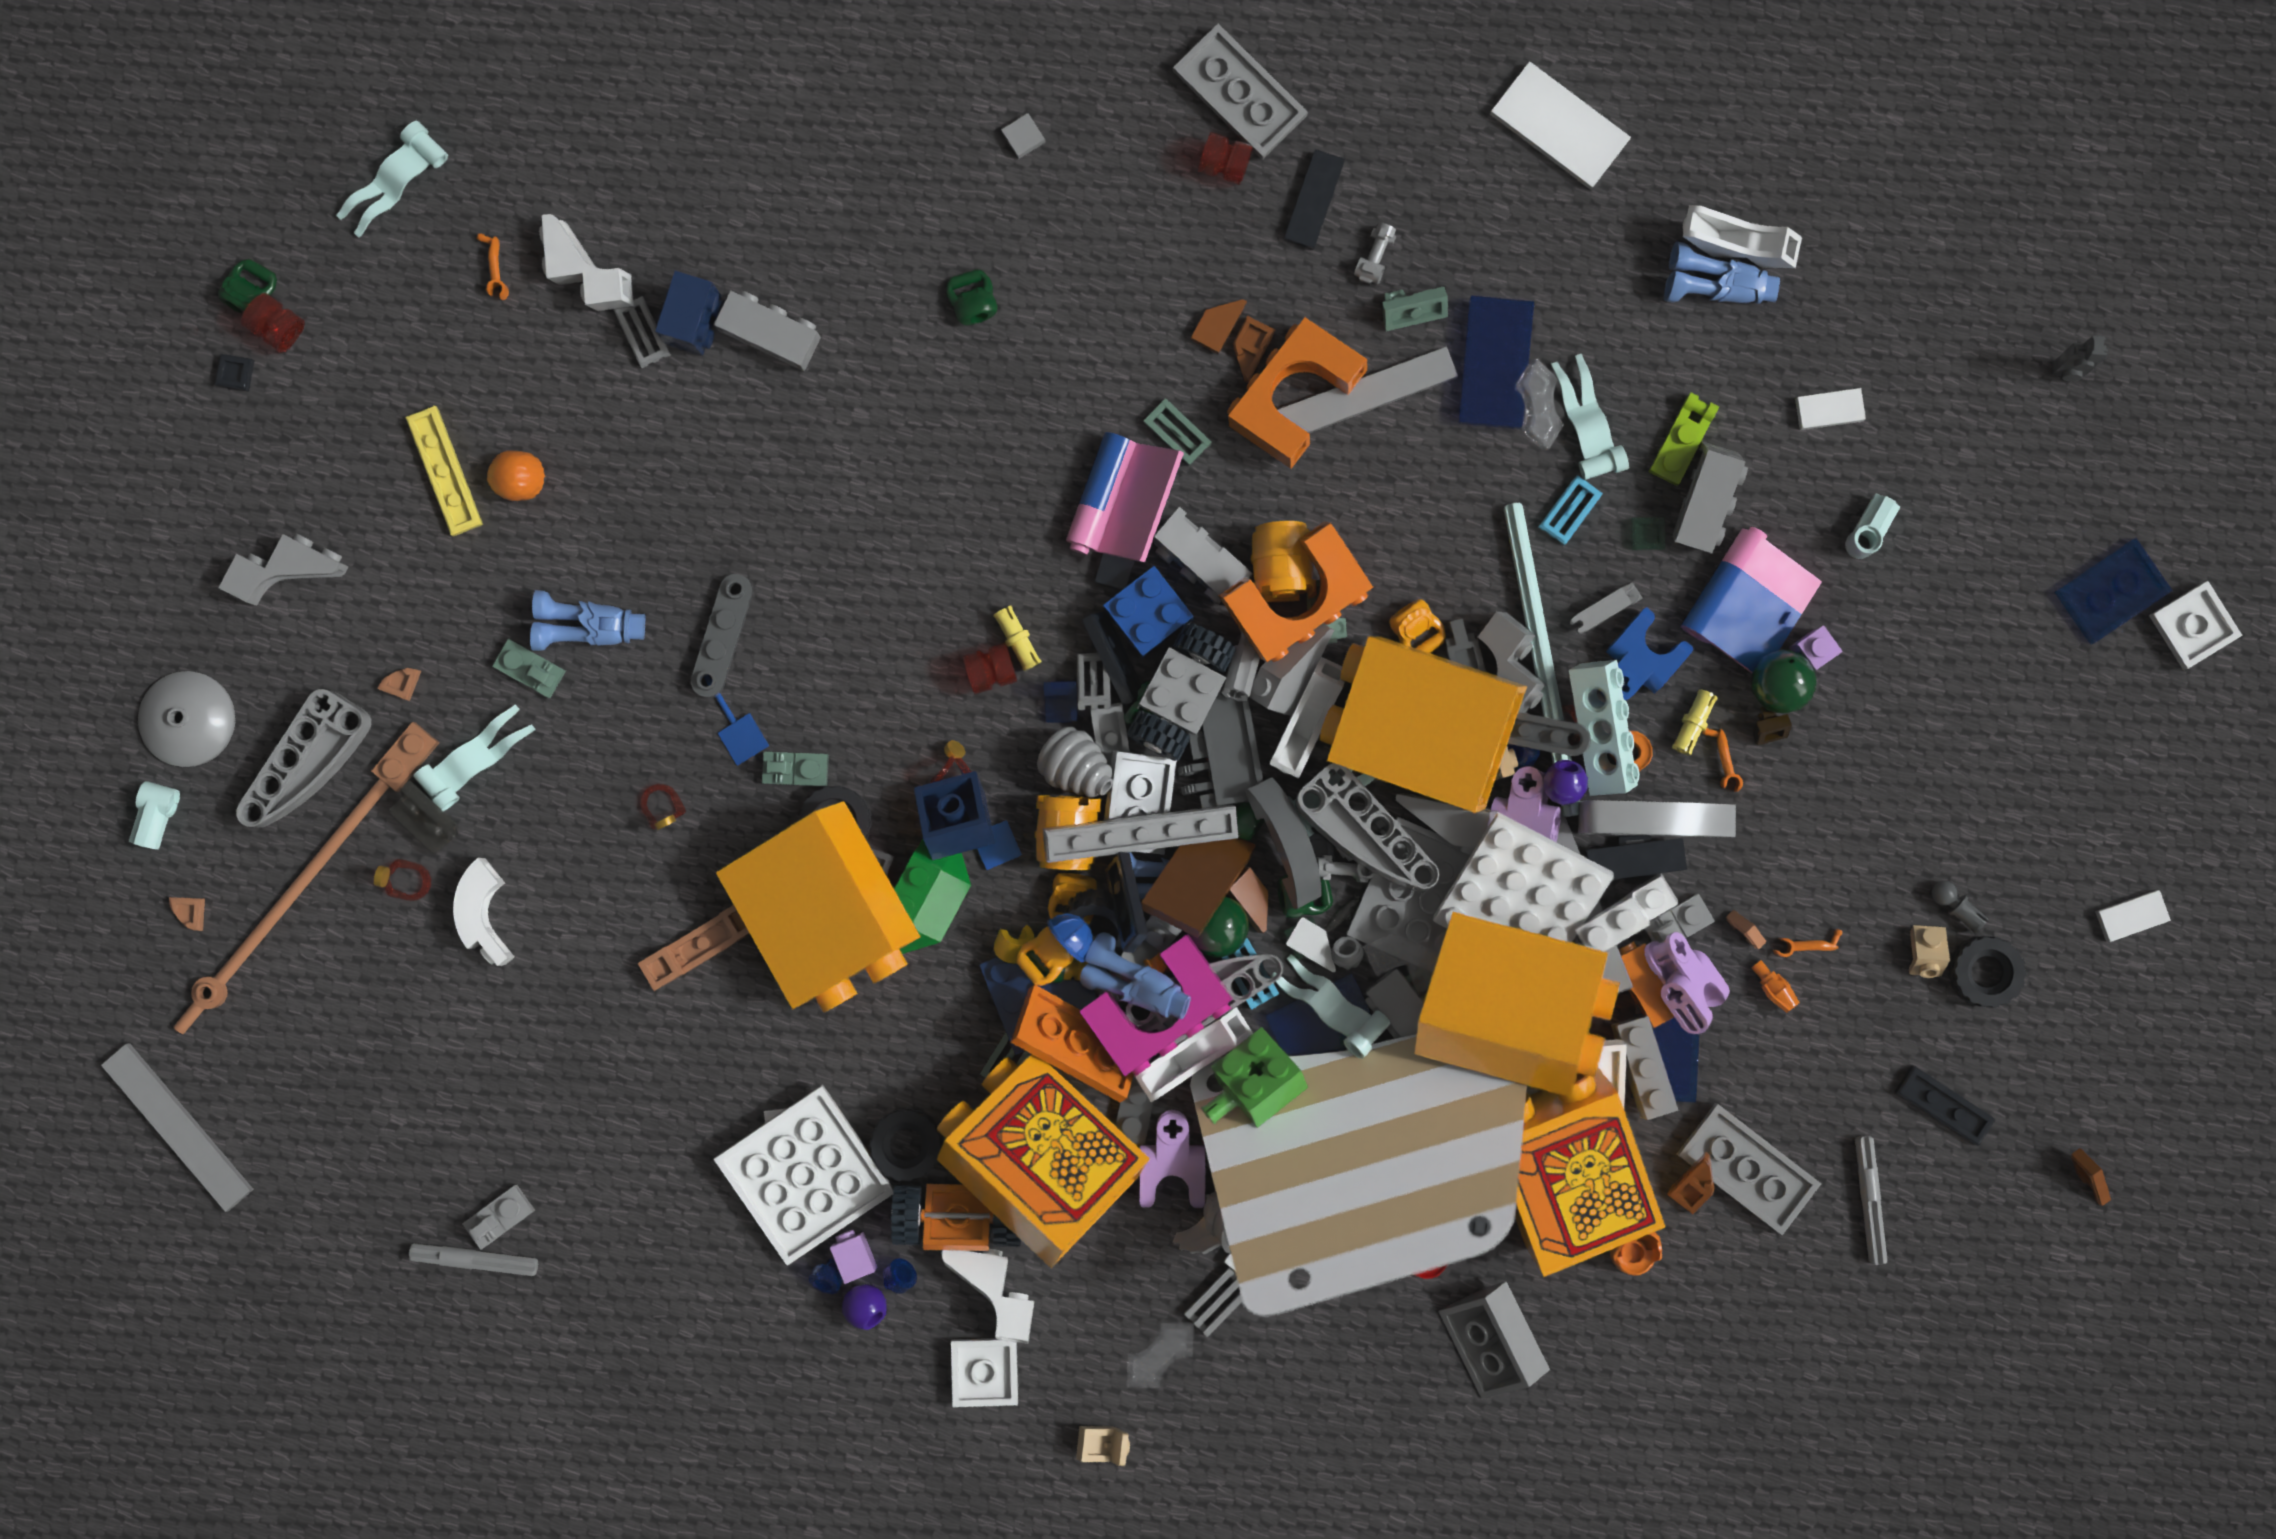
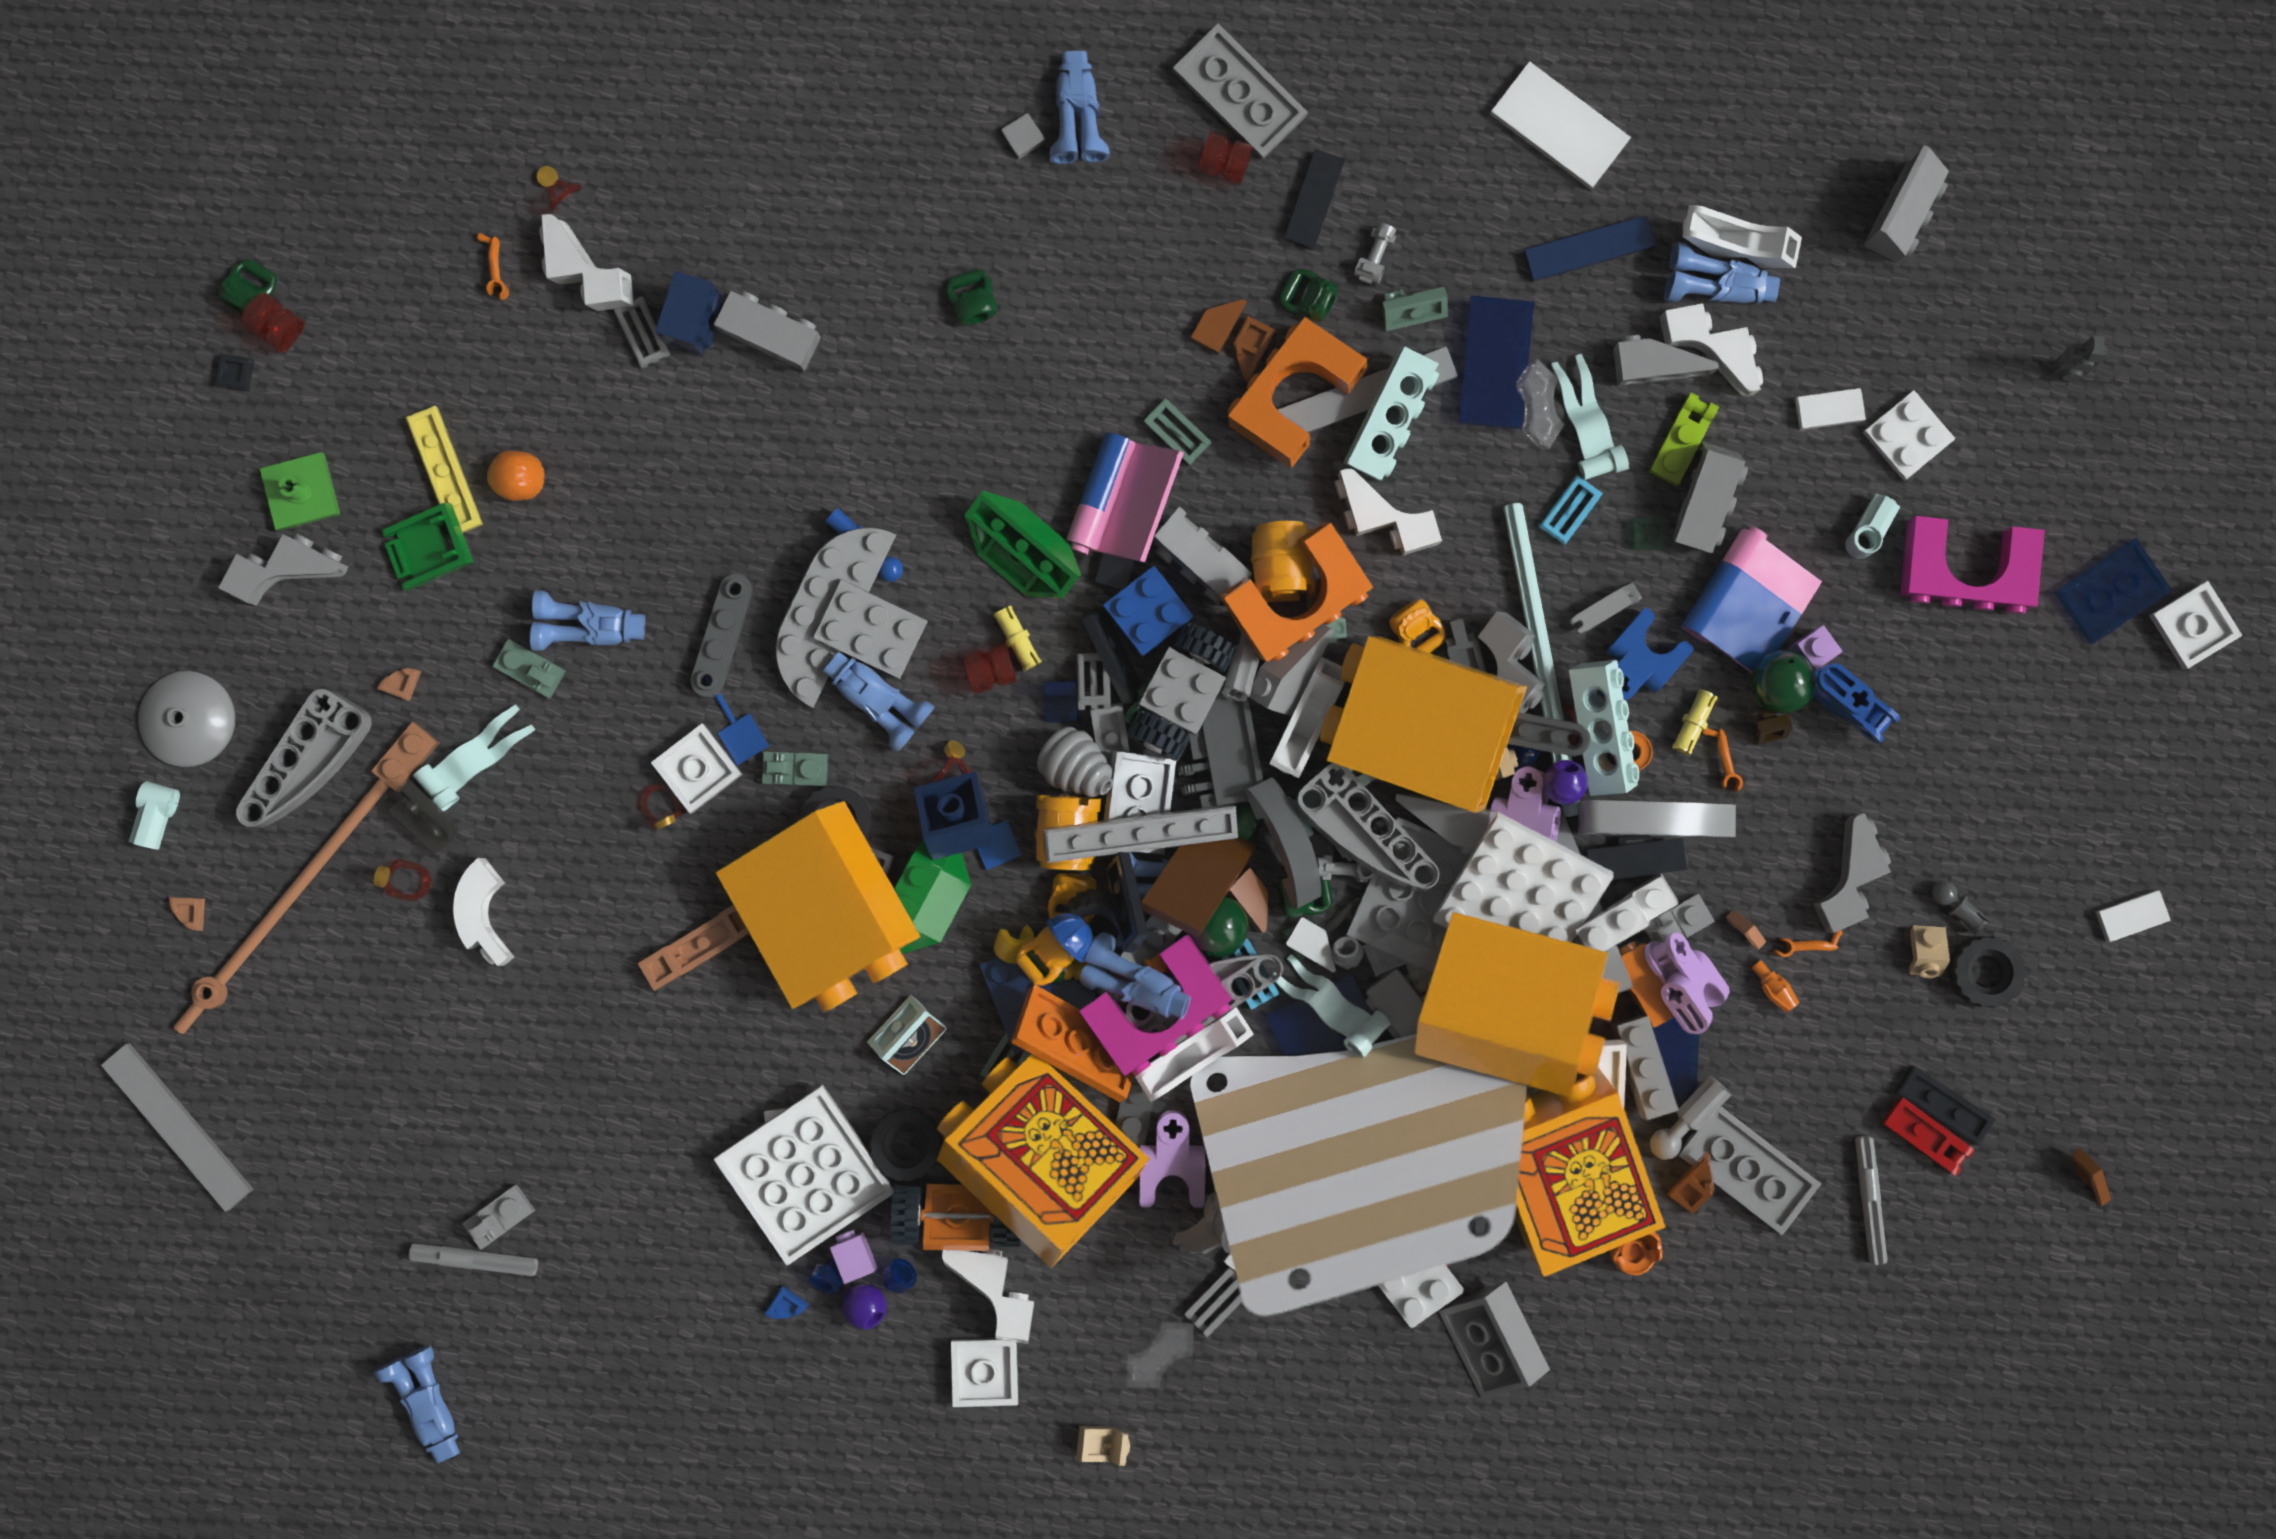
(299, 491): none -> bright green tile
(395, 173): light aqua flag -> none
(423, 549): none -> green container
(424, 1405): none -> medium blue piece
(549, 178): none -> piece
(696, 768): none -> white plate
(786, 1305): none -> blue tile
(839, 614): none -> light grey plate
(875, 697): none -> medium blue piece
(891, 568): none -> blue pin
(906, 1035): none -> light aqua panel
(1021, 547): none -> green wedge
(1077, 95): none -> medium blue piece
(1255, 1079): bright green brick -> none
(1316, 298): none -> dark green piece
(1371, 512): none -> white arch
(1405, 364): none -> light aqua brick
(1422, 1293): none -> white plate
(1589, 248): none -> dark blue tile
(1654, 361): none -> light grey slope
(1692, 1116): none -> light grey piece
(1731, 349): none -> white arch
(1853, 701): none -> blue piece
(1861, 863): none -> light grey arch
(1908, 206): none -> light grey slope
(1908, 435): none -> white plate
(1927, 1135): none -> red plate
(1928, 576): none -> dark pink arch

